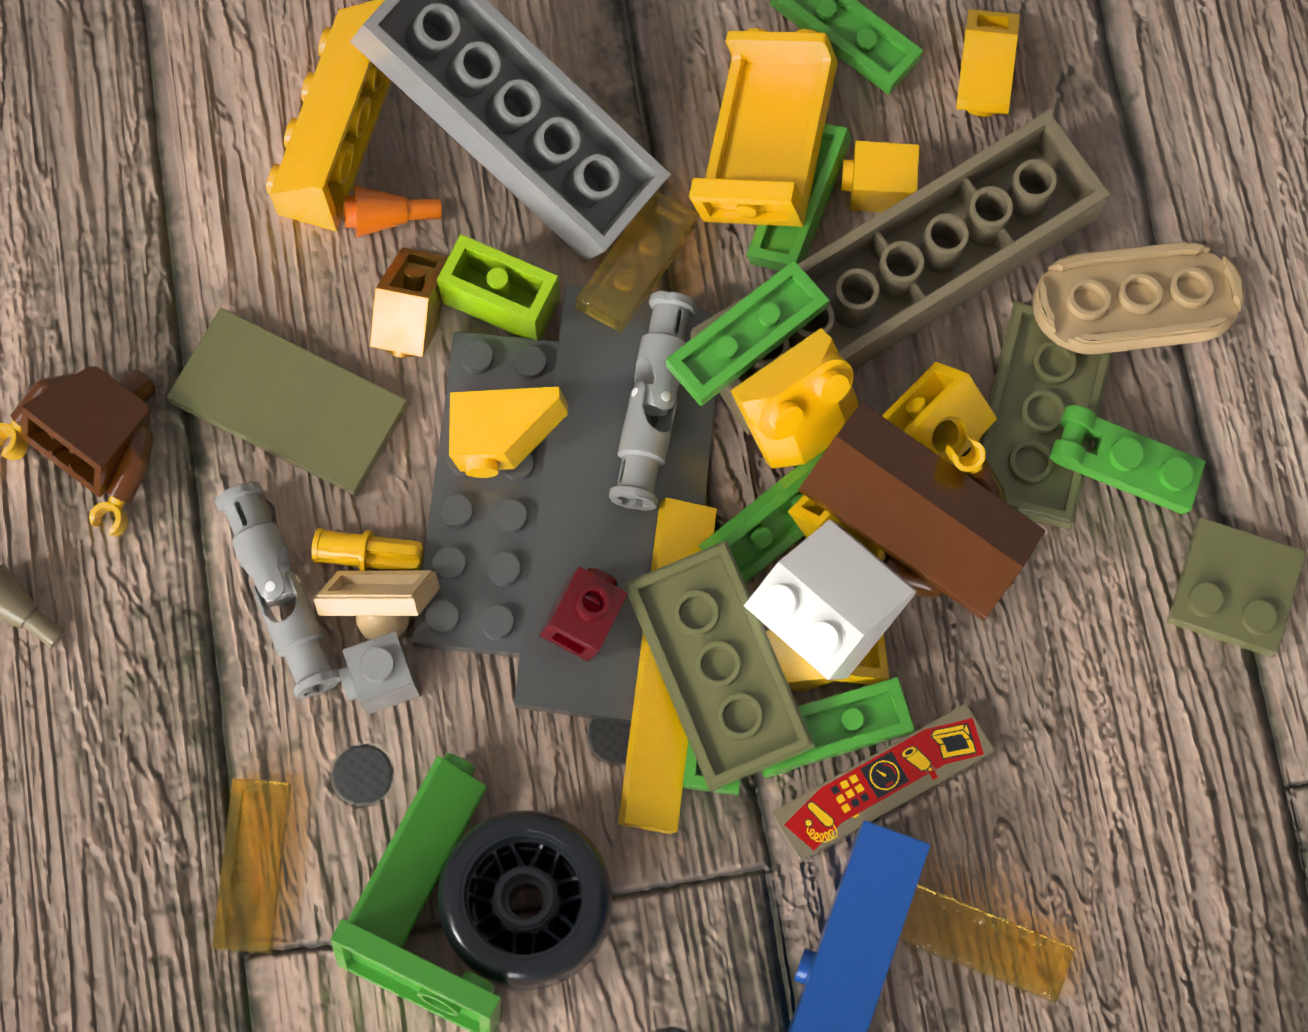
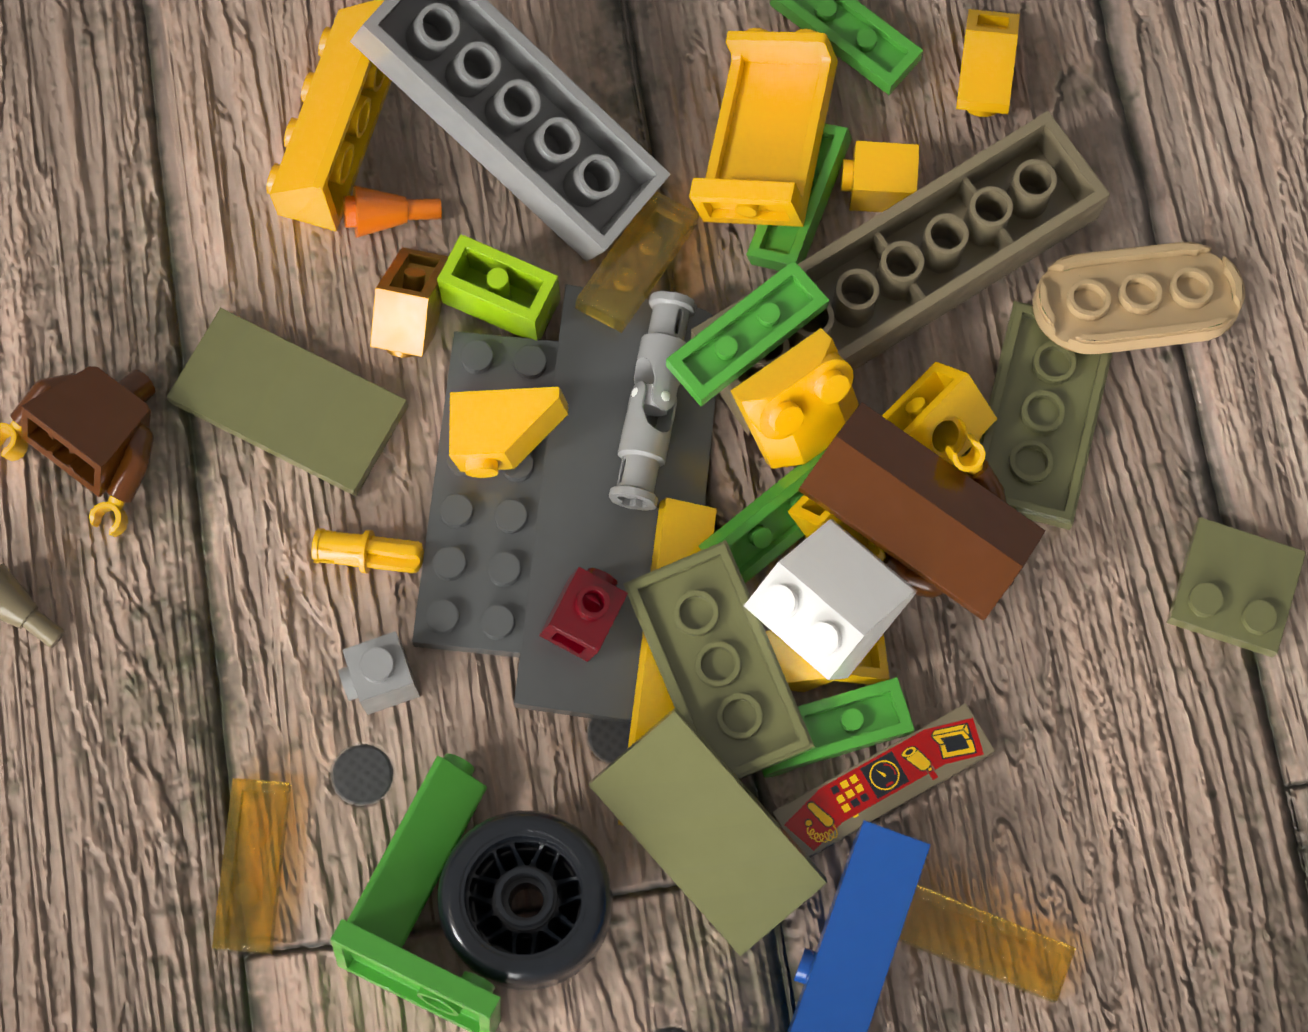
(266, 560): light grey piece -> none
(378, 598): tan tile -> none
(708, 832): none -> olive tile
(1127, 460): bright green plate -> none

